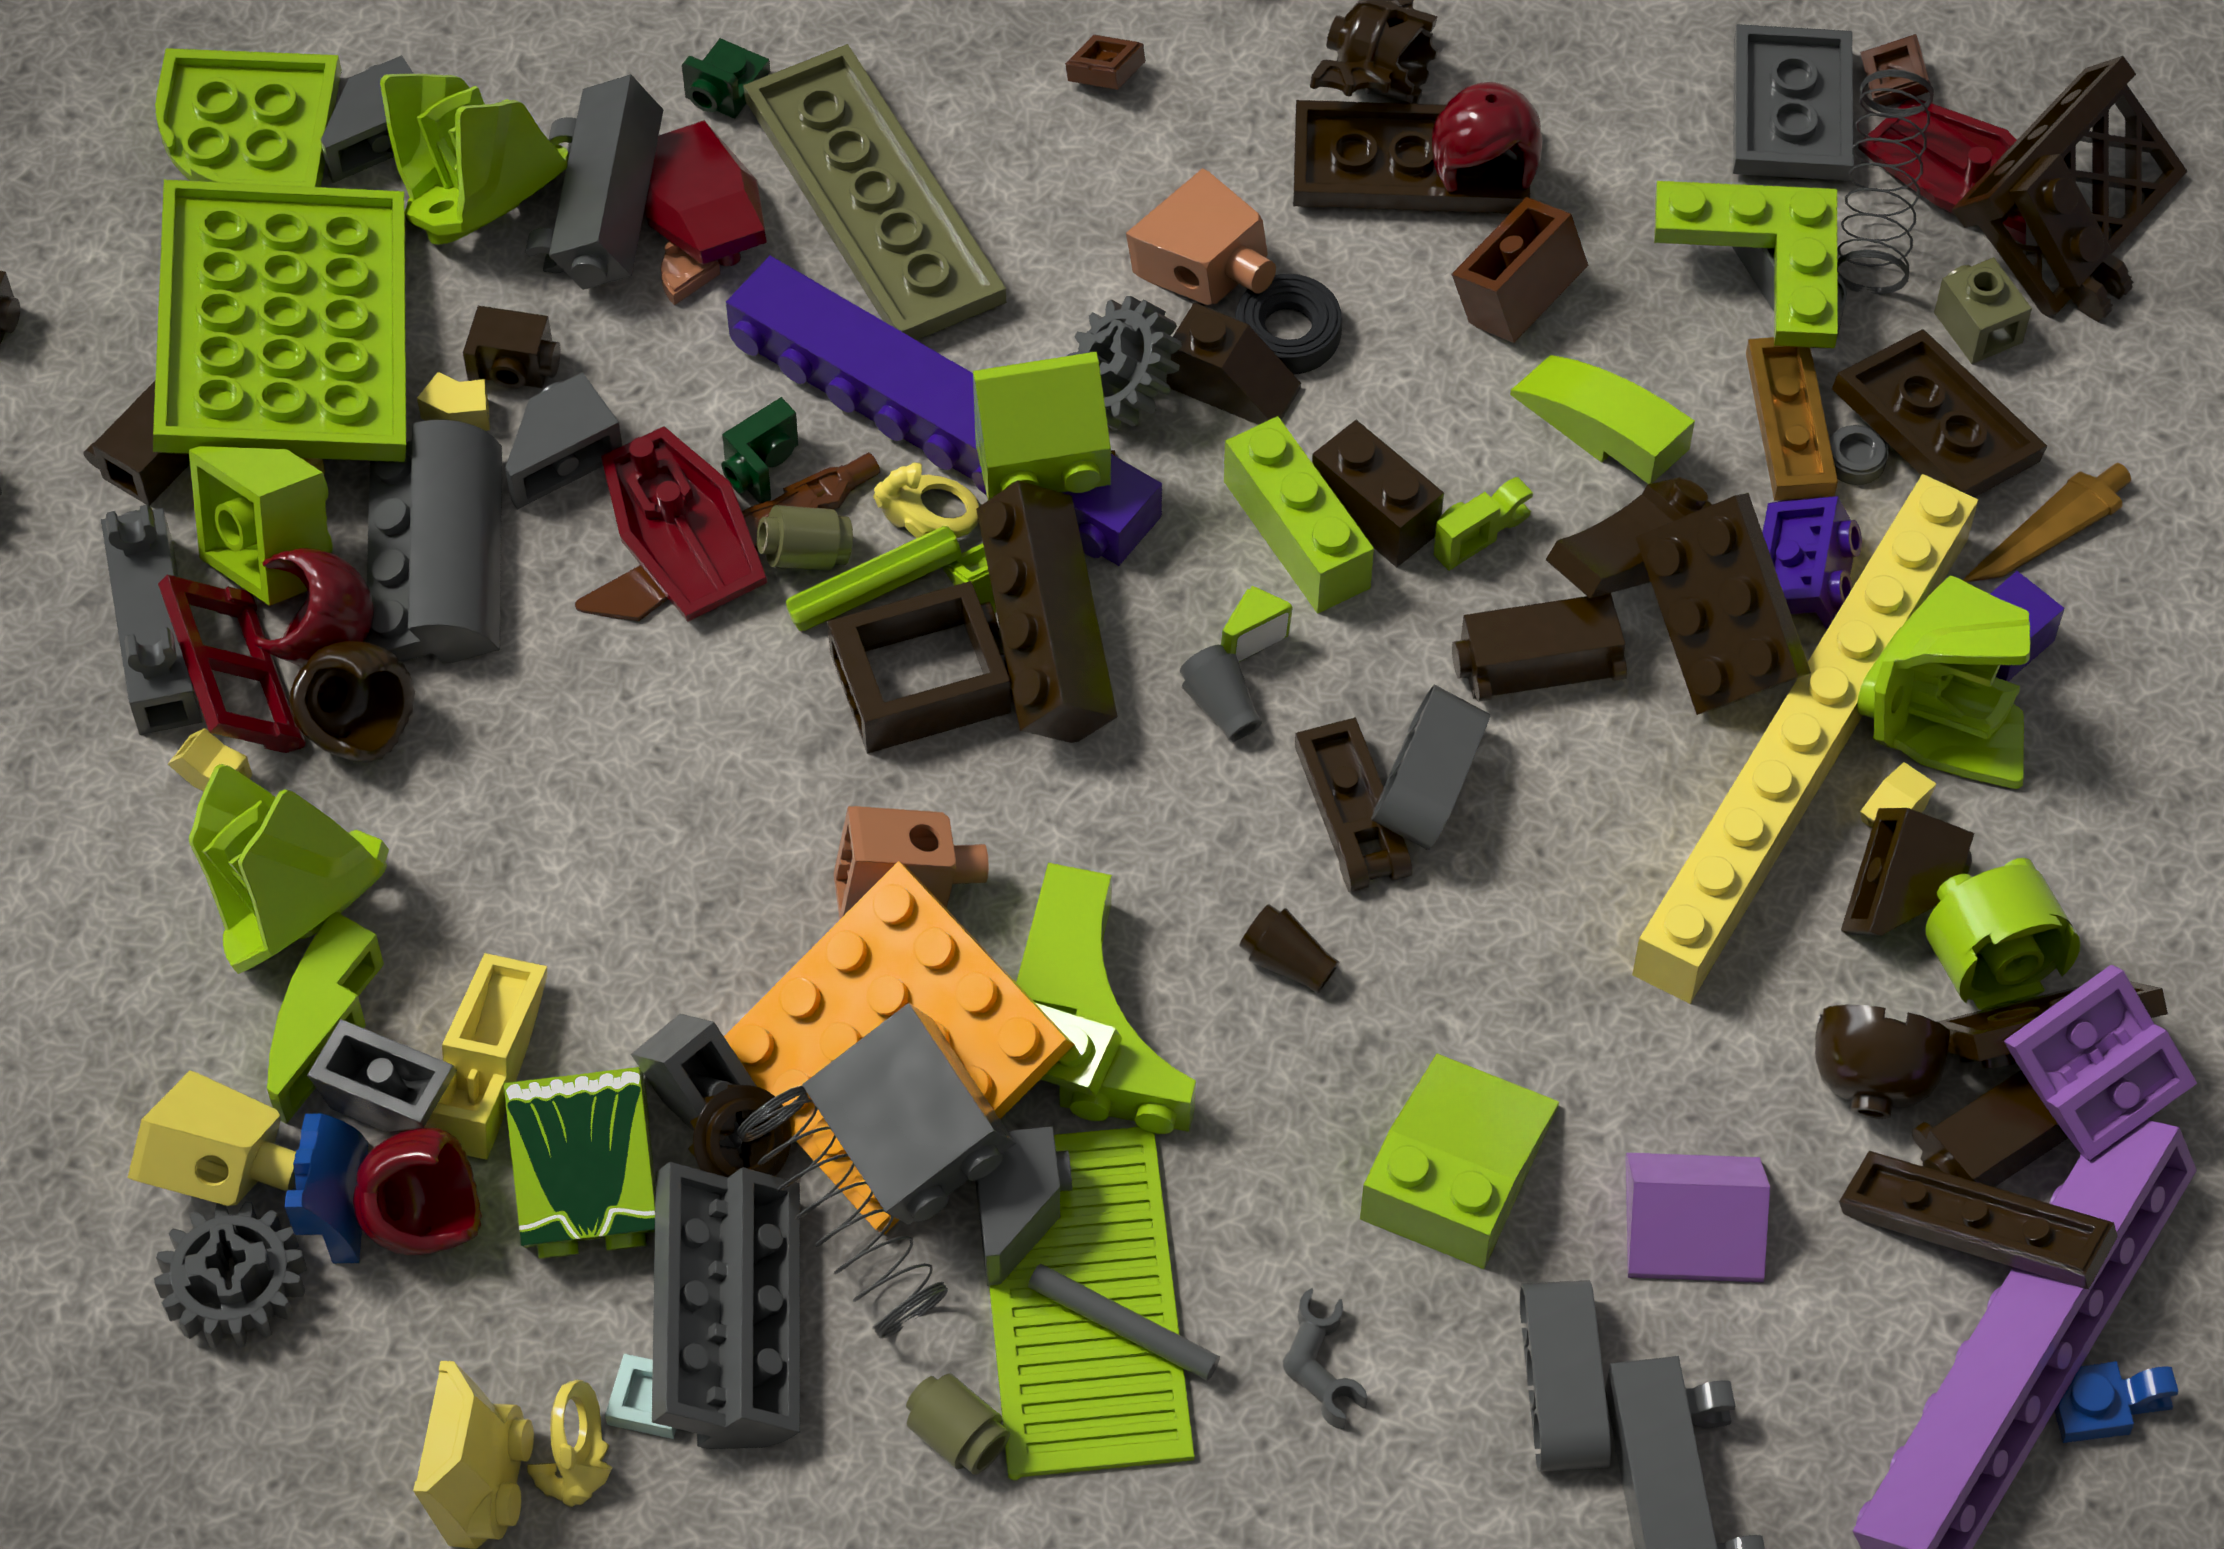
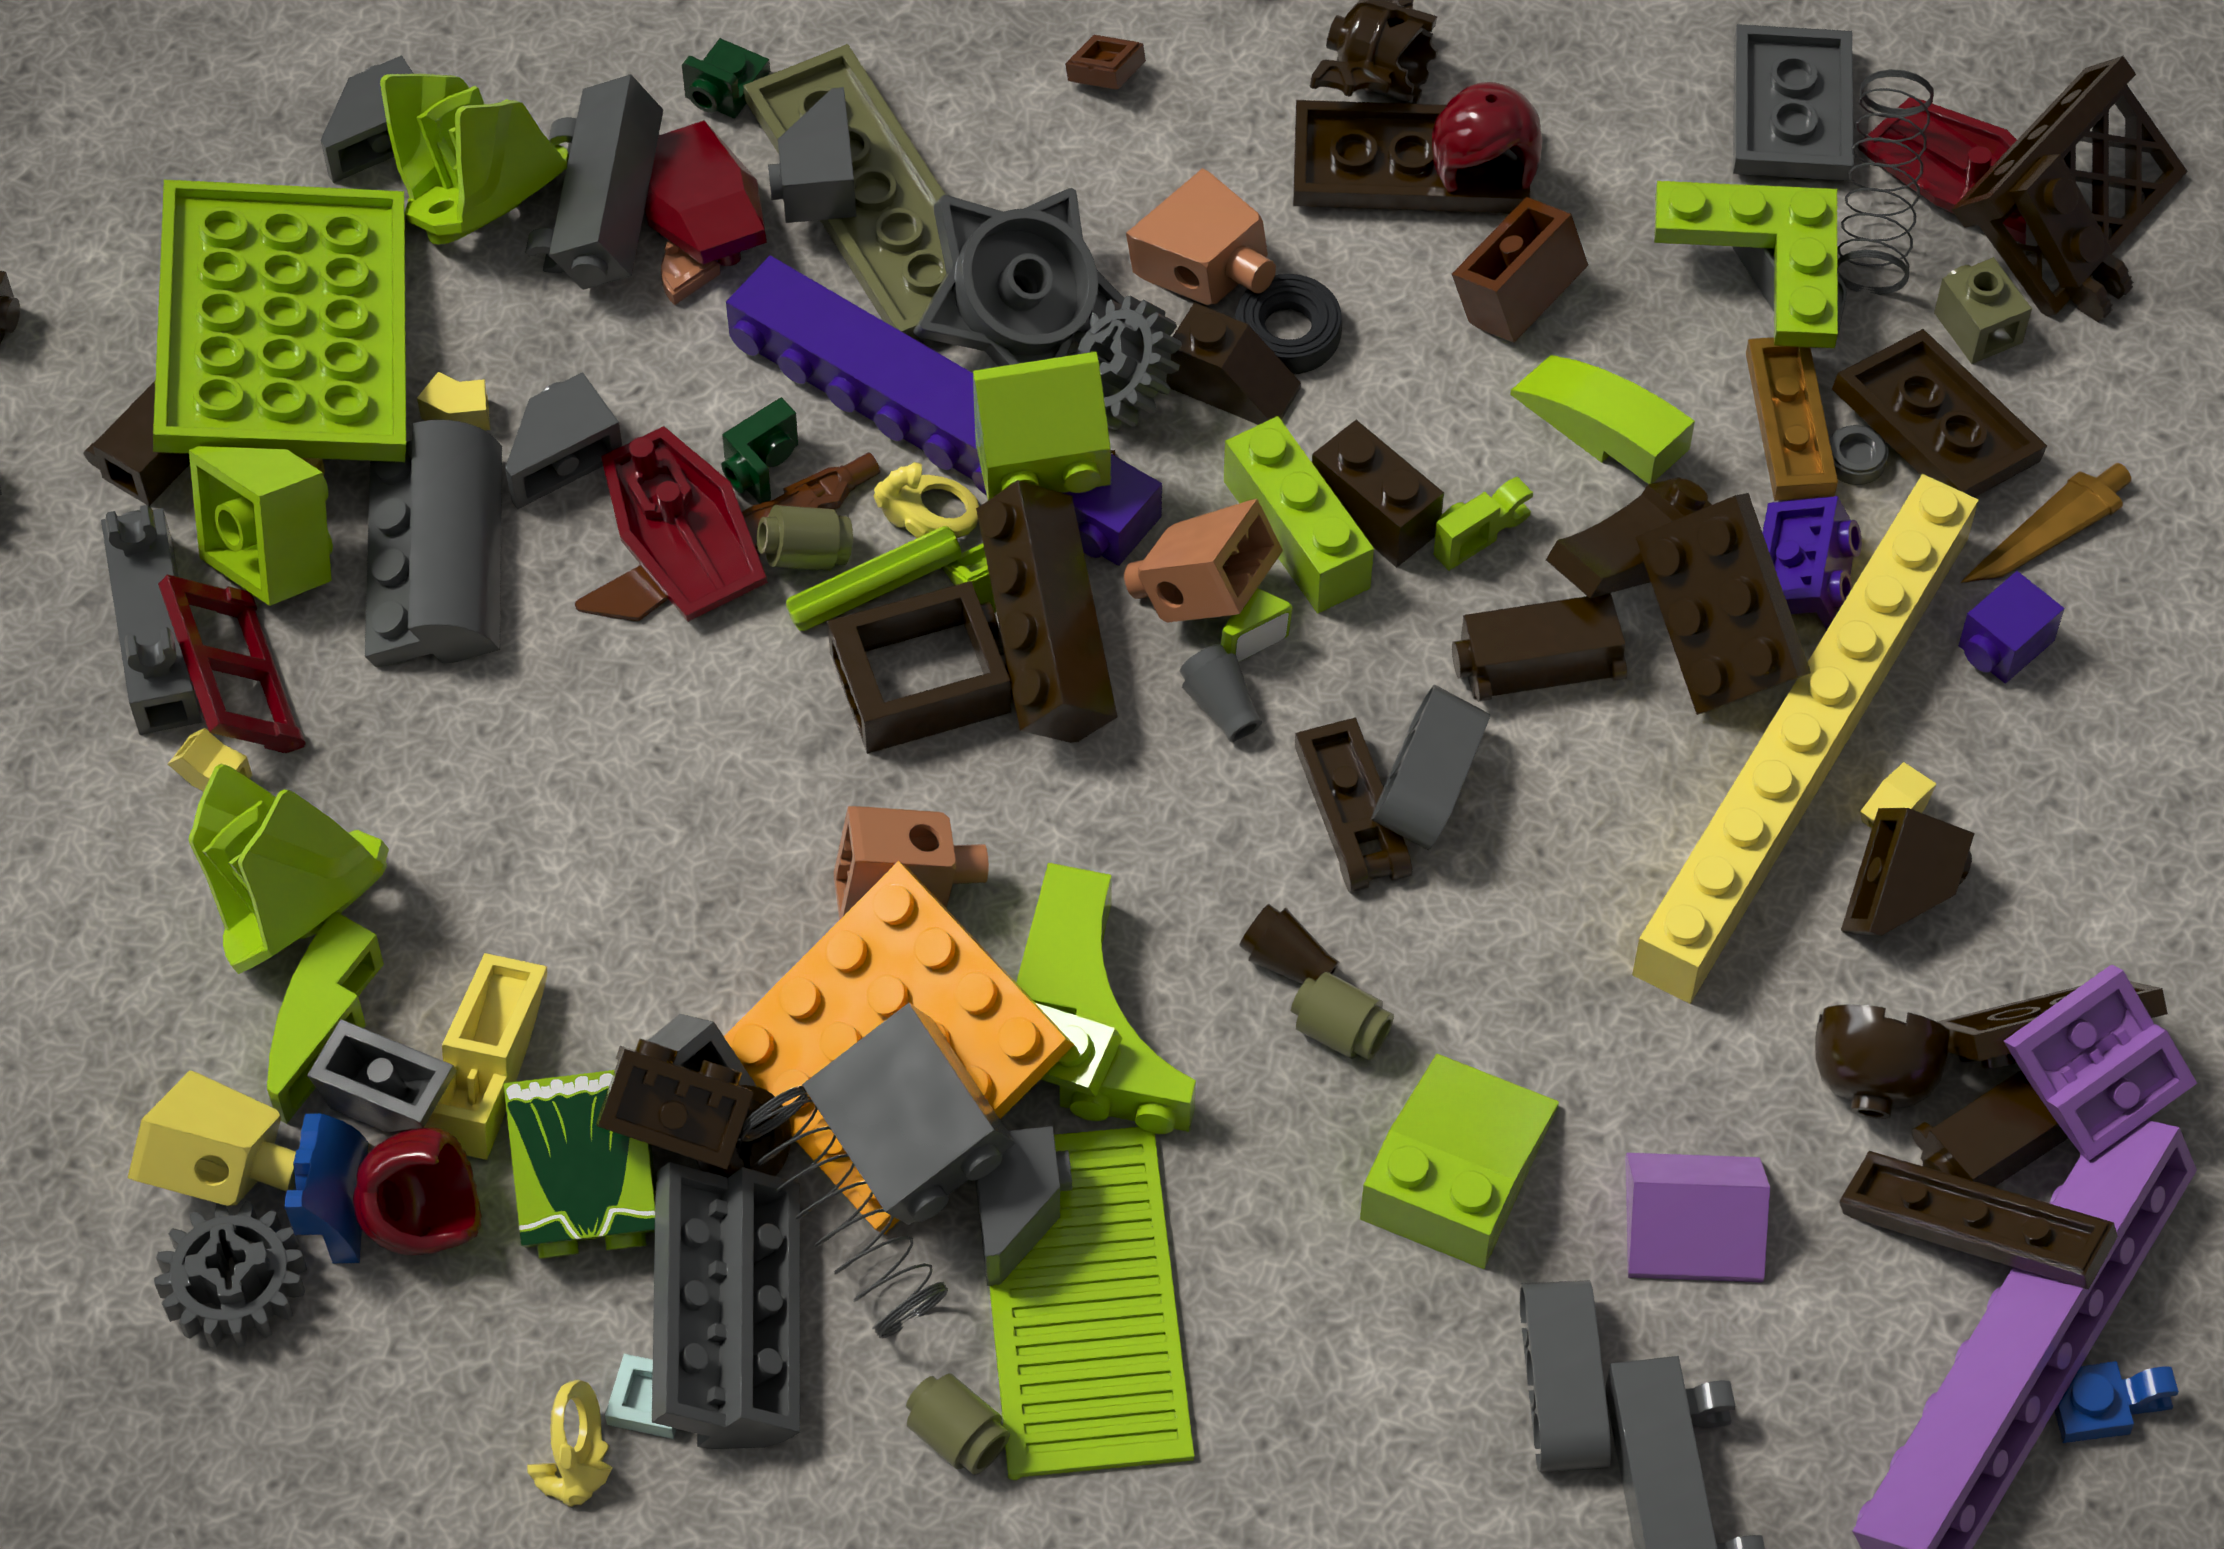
(246, 114): lime plate -> none
(335, 609): dark red piece -> none
(353, 700): dark brown piece -> none
(471, 1461): light yellow slope -> none
(510, 348): dark brown brick -> none
(675, 1105): none -> dark brown bracket
(816, 164): none -> dark grey slope
(993, 254): none -> dark grey plate
(1124, 1322): dark grey bar -> none
(1206, 564): none -> nougat torso
(1302, 1365): dark grey arm -> none
(1341, 1016): none -> olive brick
(1896, 55): reddish brown tile -> none
(1939, 686): lime piece -> none
(2001, 934): lime brick -> none

